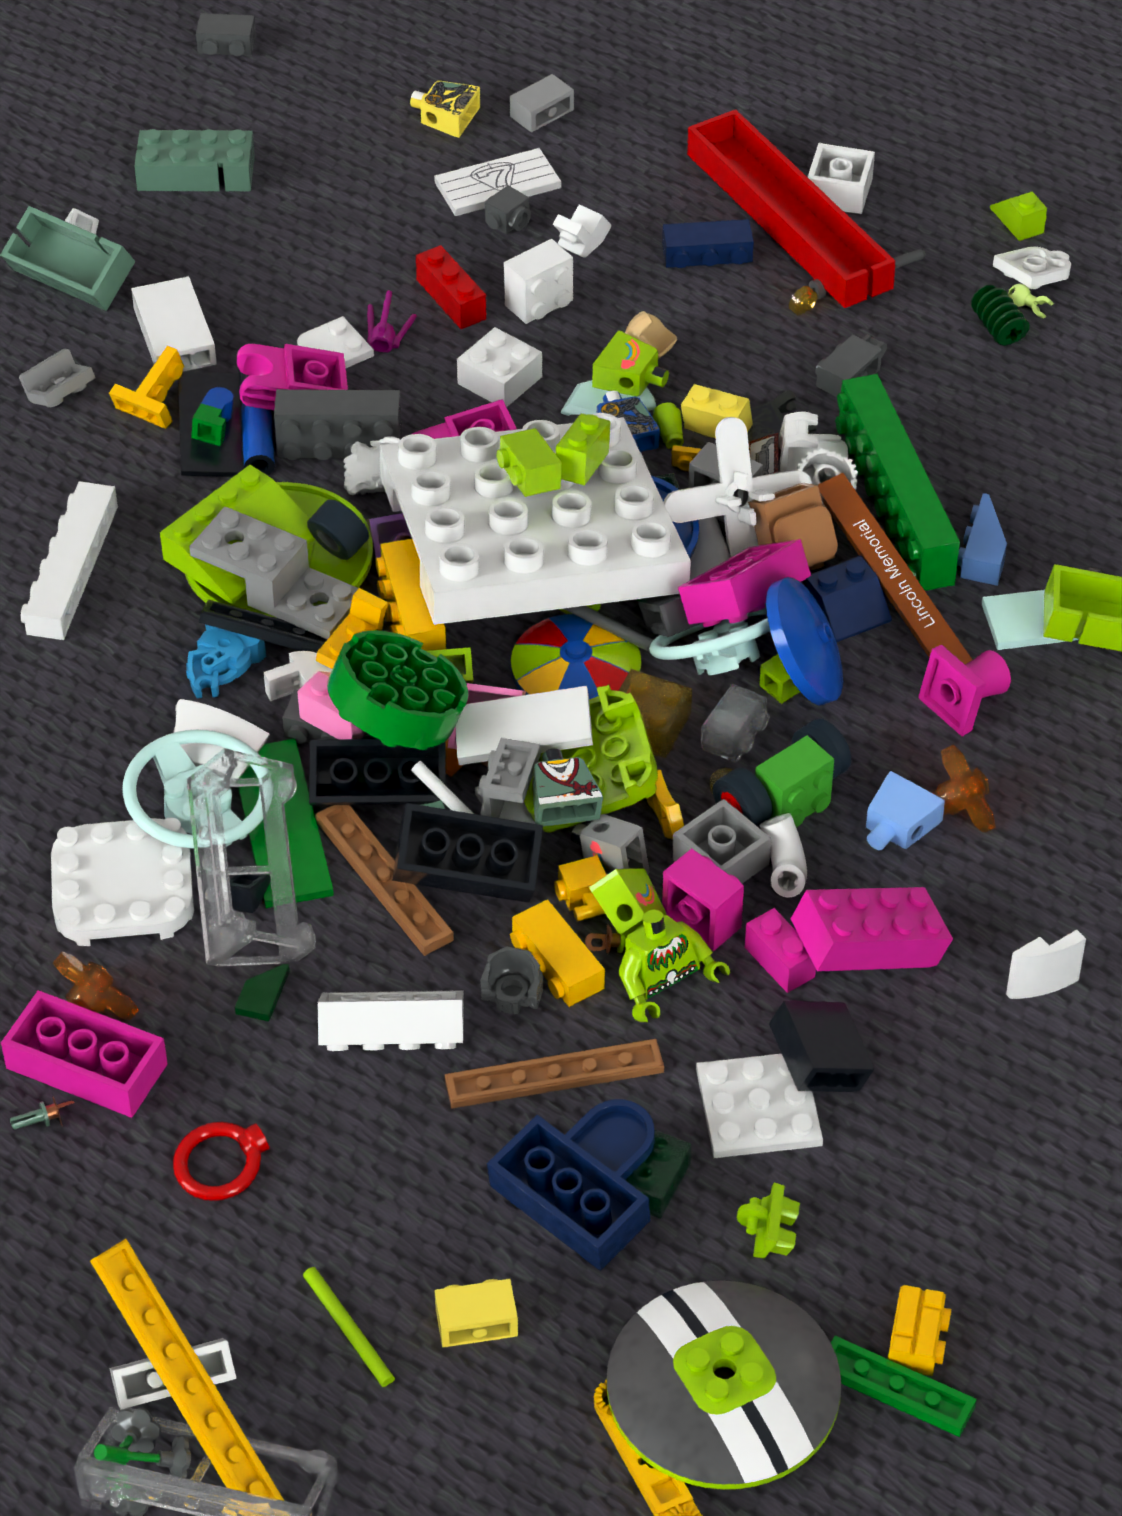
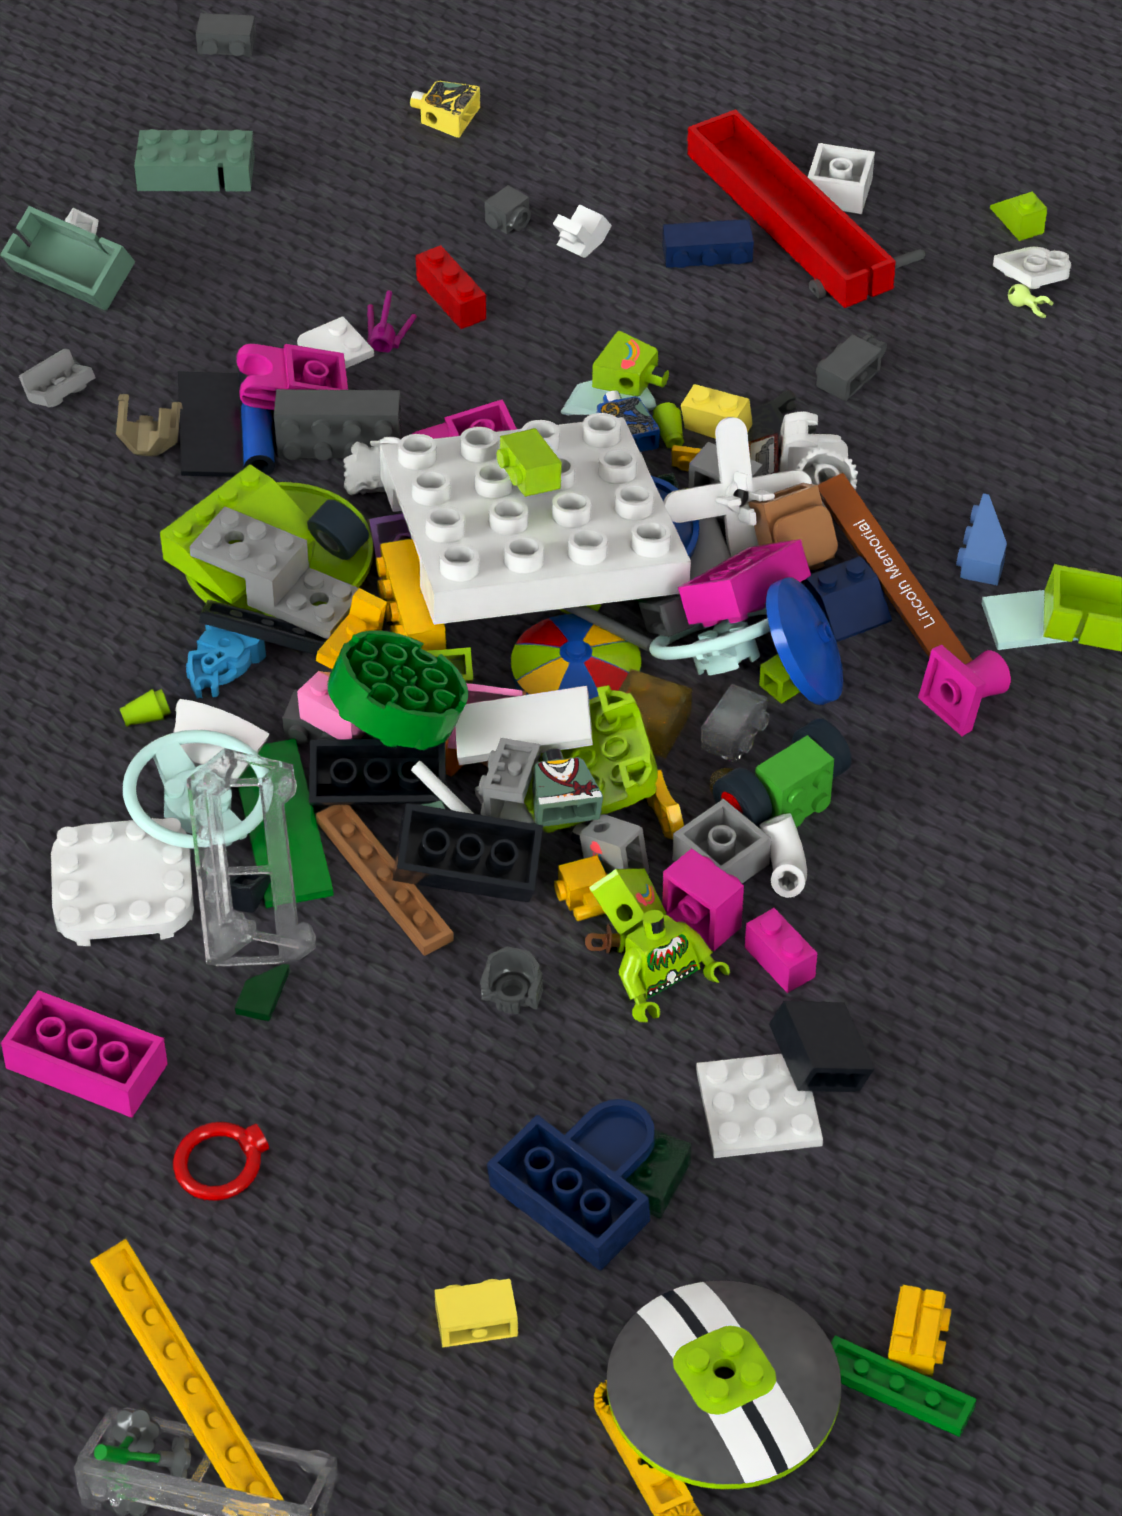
(44, 1114): sand green piece -> none
(69, 561): white brick -> none
(93, 987): clear orange plant -> none
(140, 1383): white brick -> none
(145, 435): none -> dark tan piece
(146, 708): none -> lime cone
(148, 398): yellow bracket -> none
(173, 318): white brick -> none
(212, 415): green leg -> none
(286, 678): white brick -> none
(348, 1327): lime bar -> none
(390, 1018): white slope -> none
(471, 186): white tile -> none
(499, 367): white brick -> none
(538, 281): white brick -> none
(541, 103): light grey brick -> none
(554, 1073): medium nougat tile -> none
(562, 956): yellow brick -> none
(583, 448): lime brick -> none
(652, 332): tan hair -> none
(764, 1219): lime hips -> none
(803, 300): clear yellow tile -> none
(871, 928): dark pink brick -> none
(897, 482): green brick -> none
(902, 813): light blue torso -> none
(965, 790): clear orange plant -> none
(1000, 315): dark green piece -> none
(1045, 968): white slope -> none

